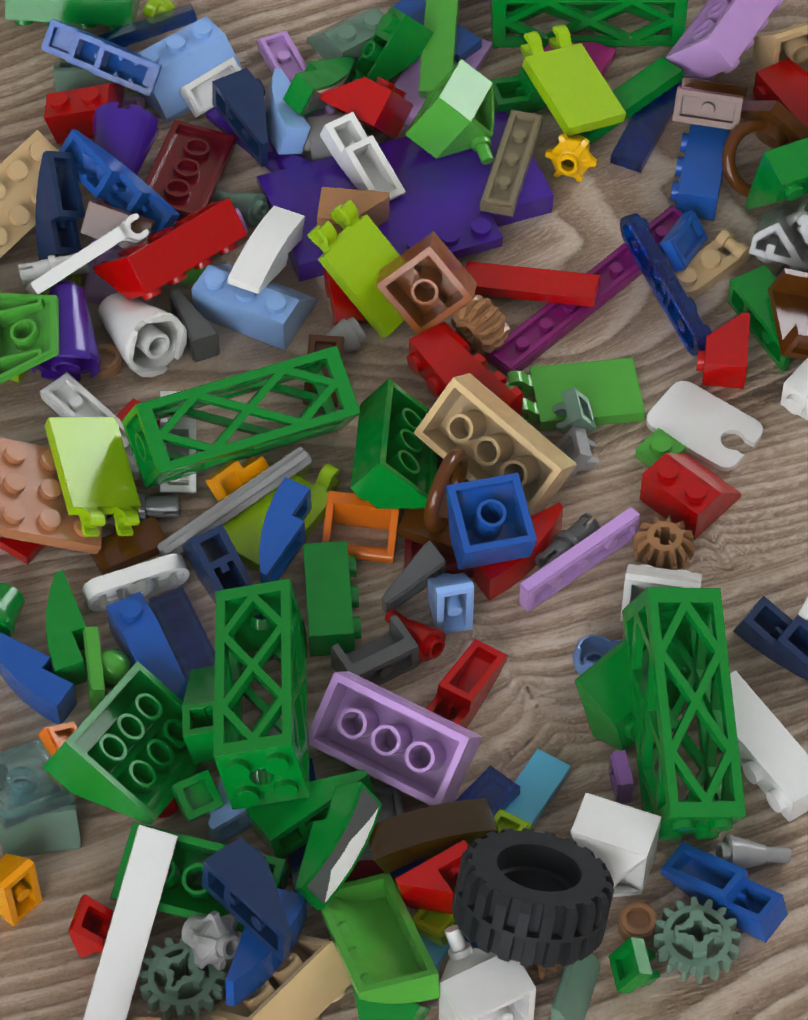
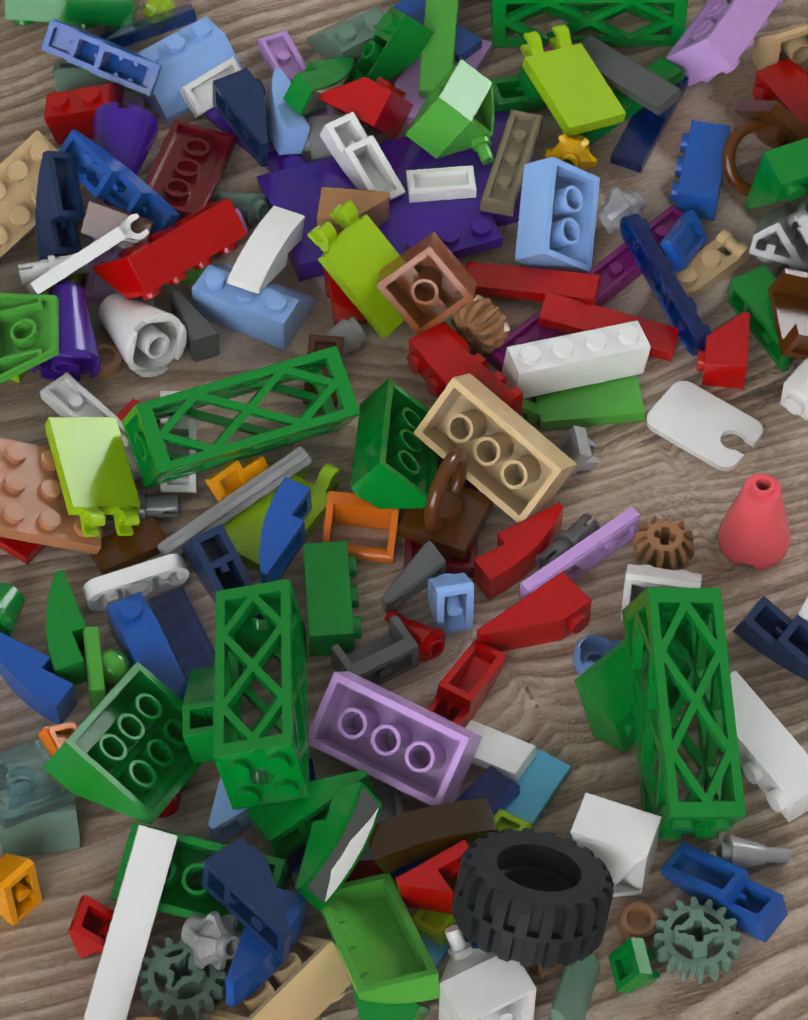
(197, 796): green tile -> none
(441, 184): none -> white tile
(489, 521): blue slope -> none
(502, 751): none -> white tile
(540, 617): none -> red slope
(557, 216): none -> light blue slope
(576, 359): none -> white brick
(577, 410): sand green tile -> none
(578, 316): none -> red tile
(618, 205): none -> light grey rock
(621, 777): medium lavender tile -> none
(631, 78): none -> dark grey tile
(656, 446): bright green plate -> none
(686, 492): red slope -> none
(709, 103): panel -> none
(756, 524): none -> coral cone

